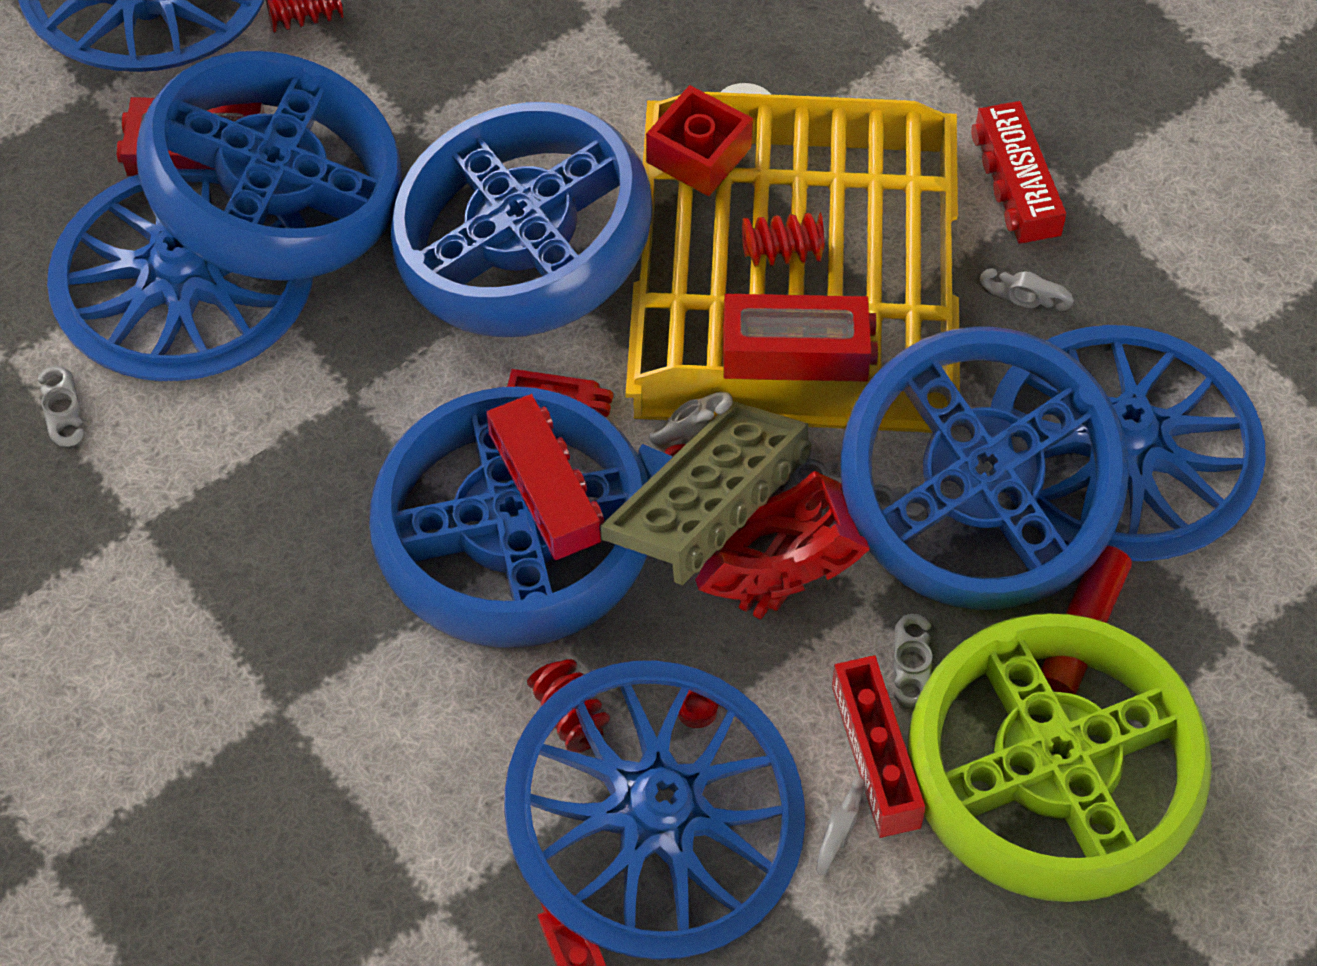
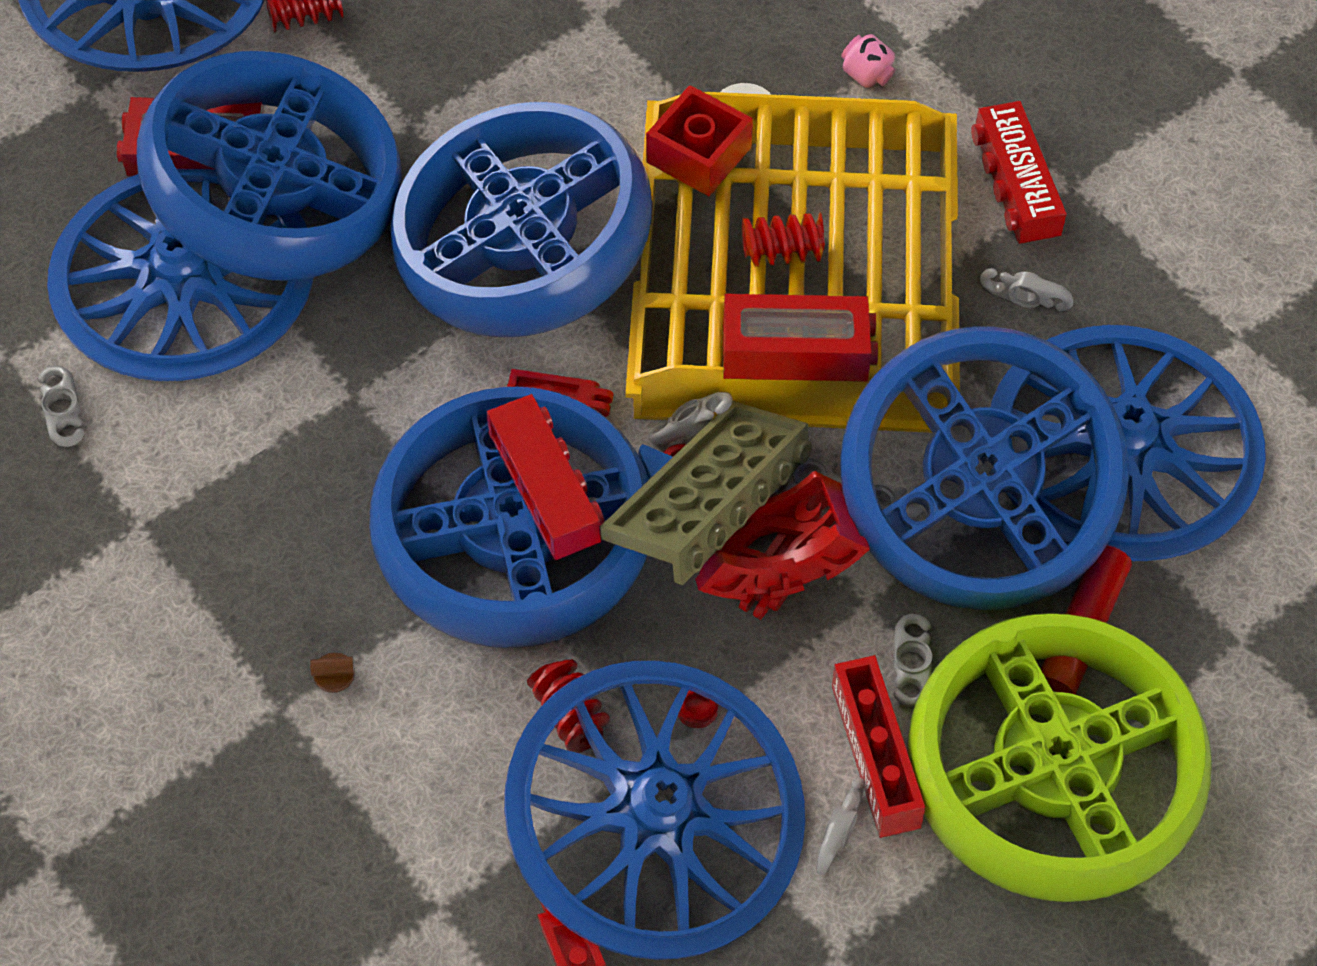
(333, 672): none -> reddish brown plate
(868, 61): none -> bright pink head

